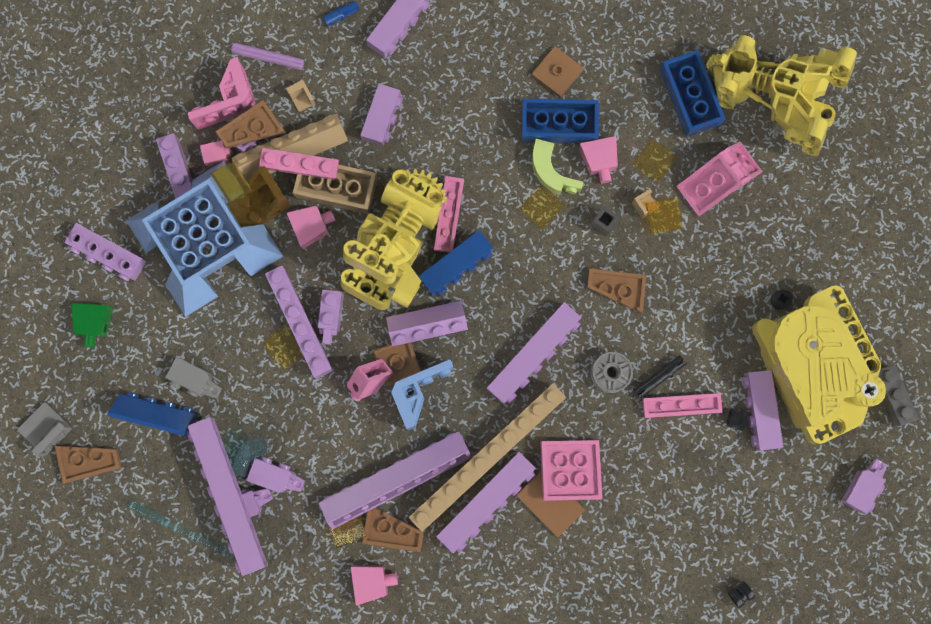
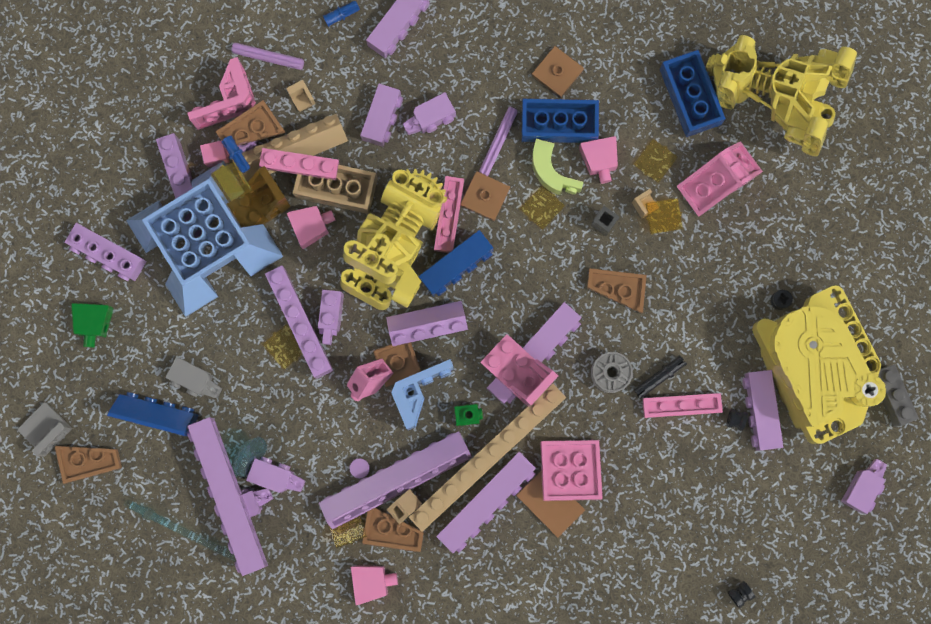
(235, 154): none -> blue axle
(359, 468): none -> lavender tile
(404, 506): none -> tan brick
(430, 115): none -> lavender hinge
(460, 412): none -> green brick
(485, 196): none -> medium nougat plate
(498, 141): none -> lavender axle
(518, 370): none -> bright pink bracket

